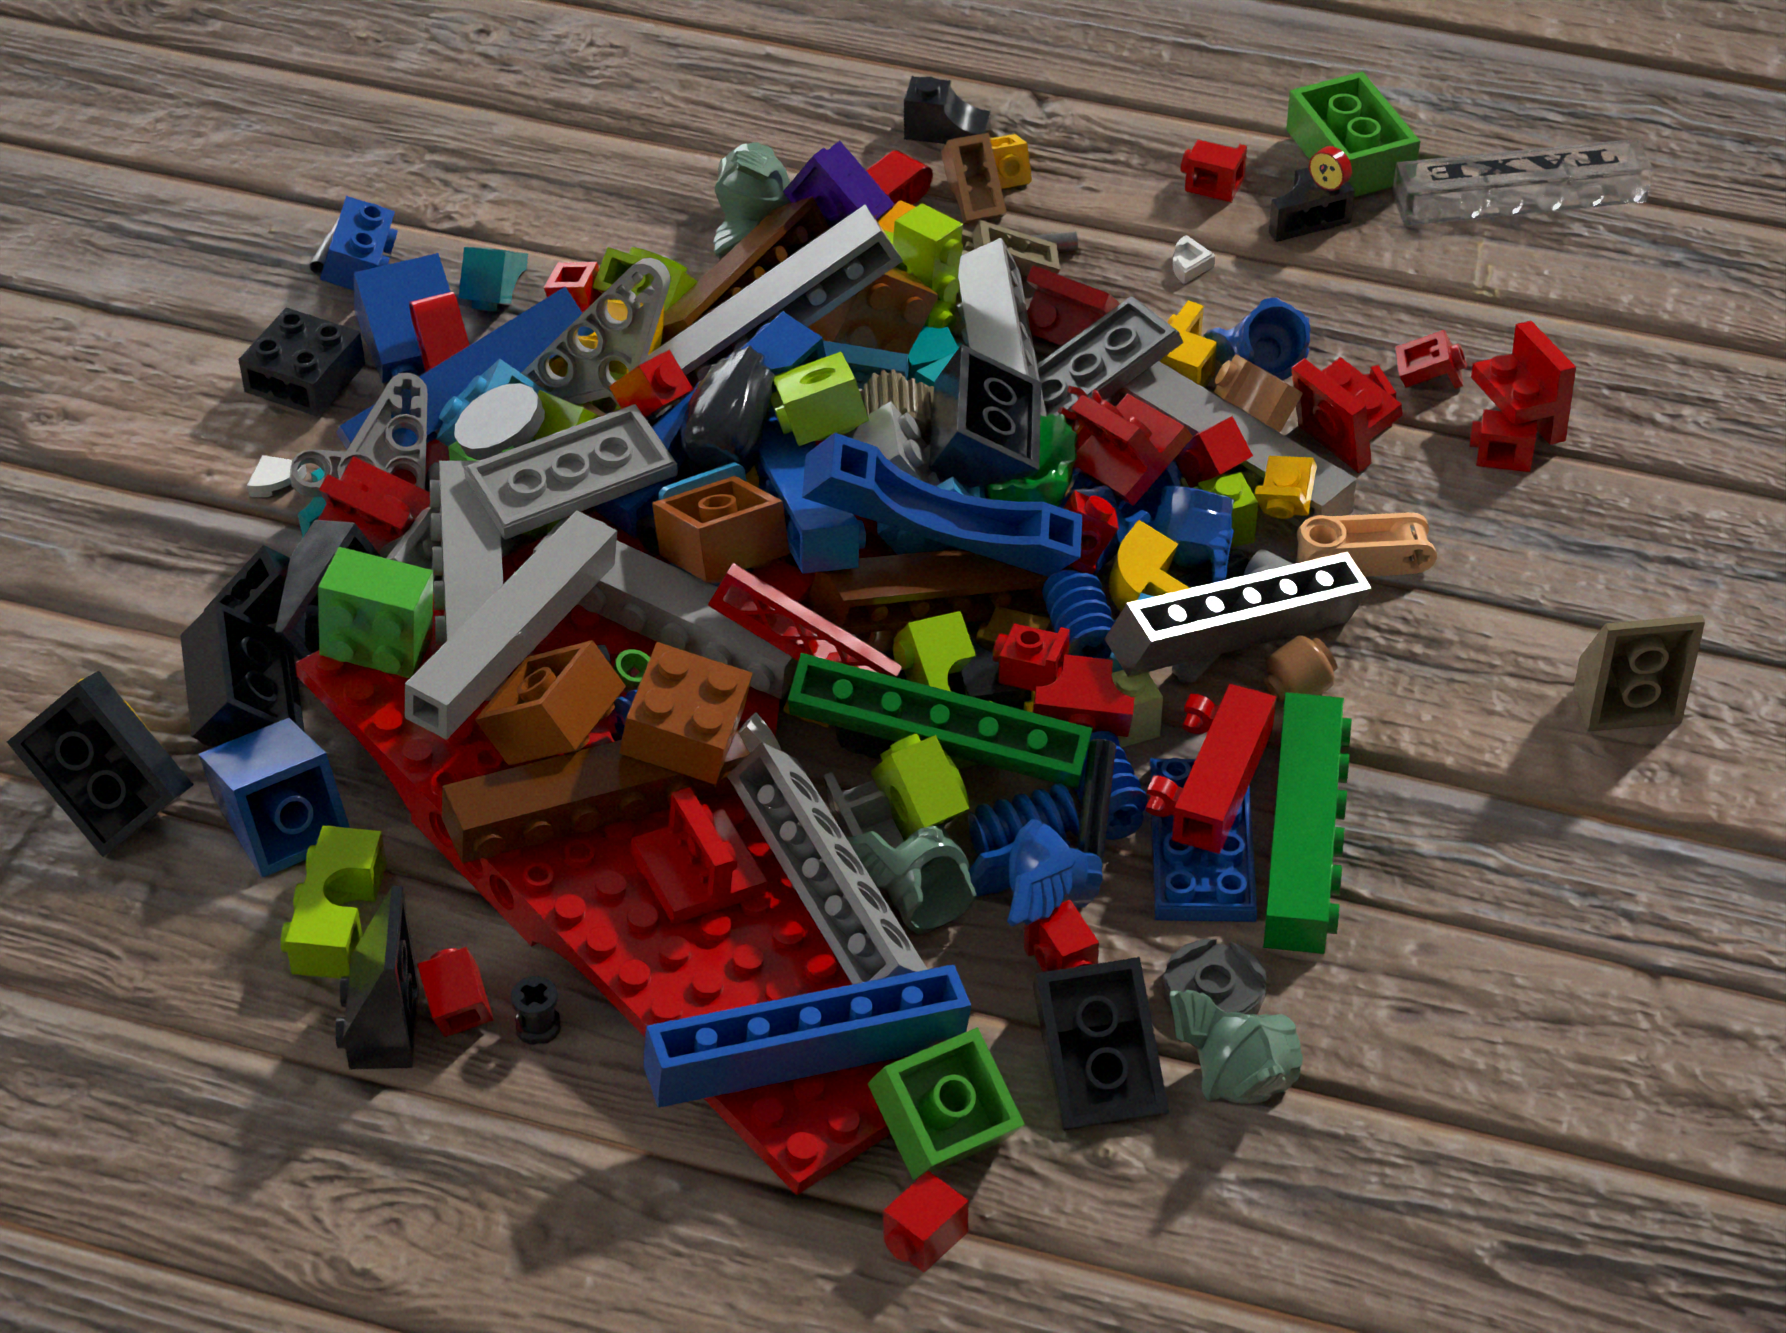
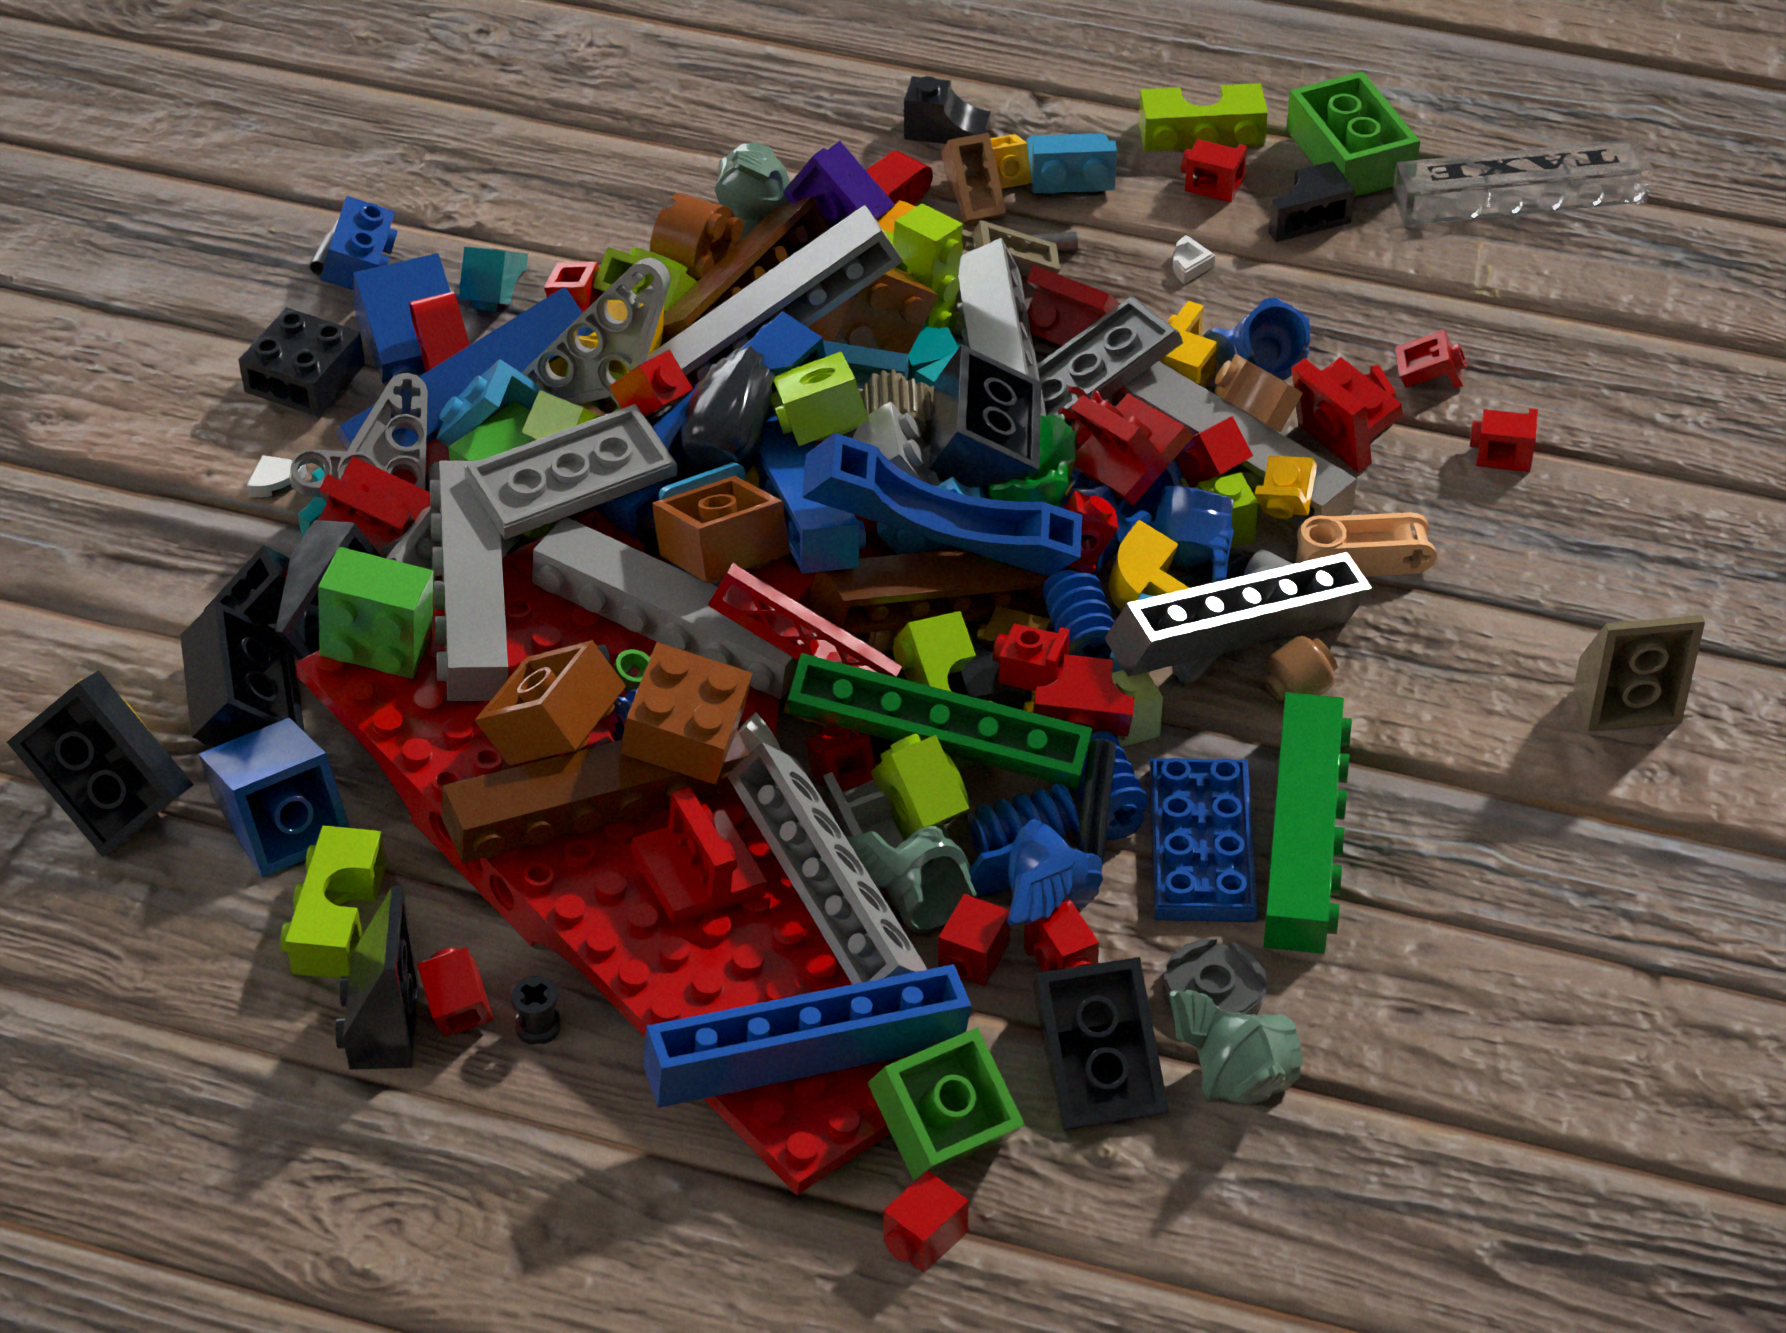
(499, 420): tile -> none
(510, 625): light grey brick -> none
(695, 233): none -> dark orange brick
(837, 749): none -> red brick
(974, 939): none -> red brick
(1072, 163): none -> dark azure bracket
(1175, 124): none -> lime arch
(1222, 769): red brick -> none
(1330, 168): tile -> none
(1530, 382): red bracket -> none

